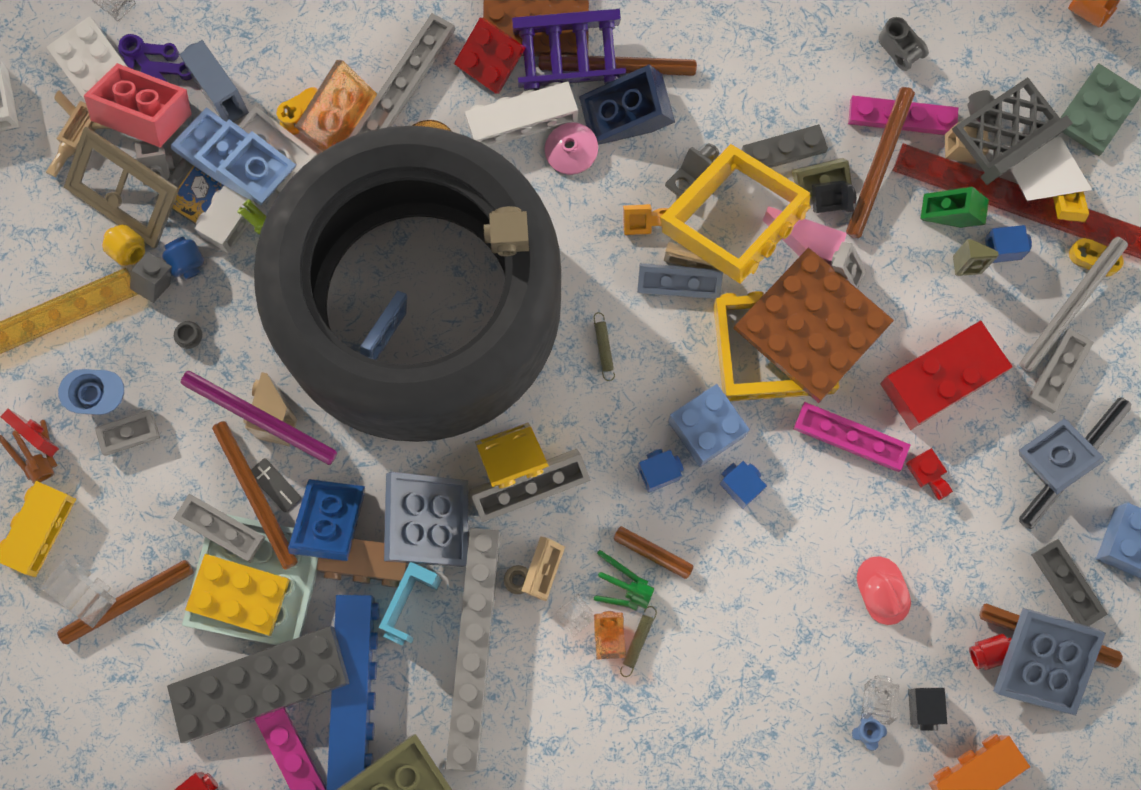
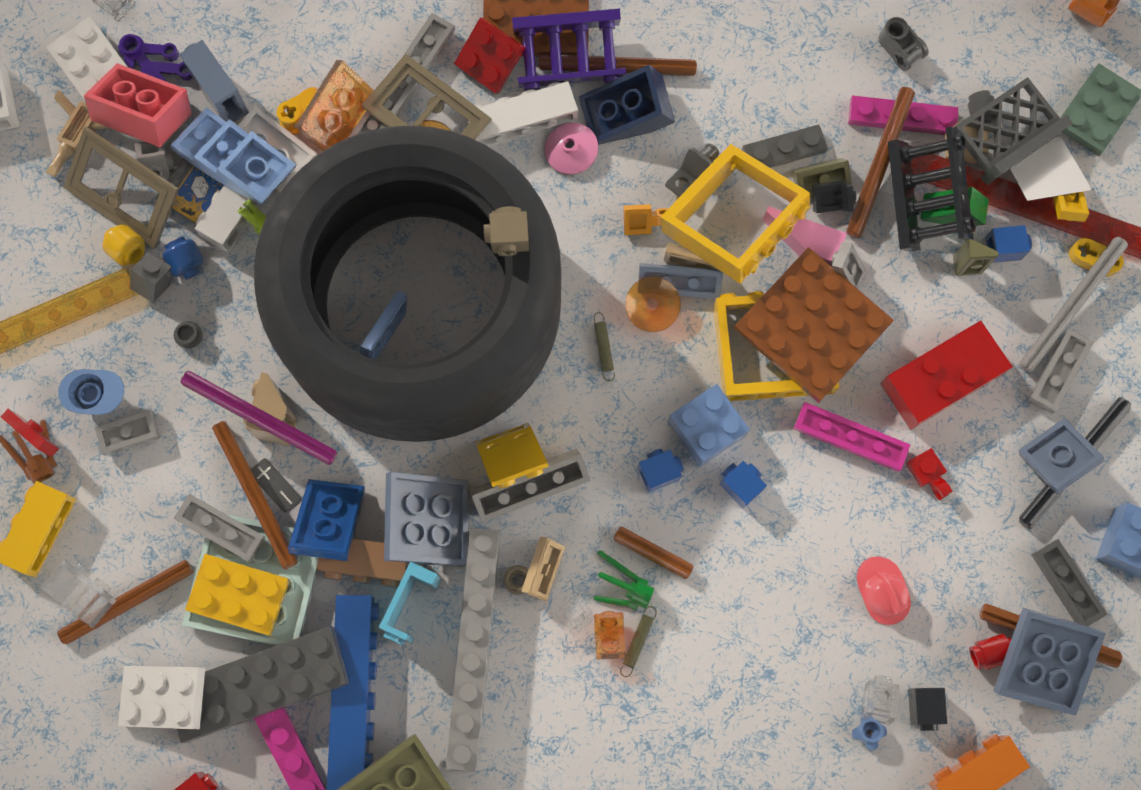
(161, 697): none -> white plate
(435, 104): none -> dark tan door
(667, 304): none -> clear orange dish
(905, 181): none -> black fence

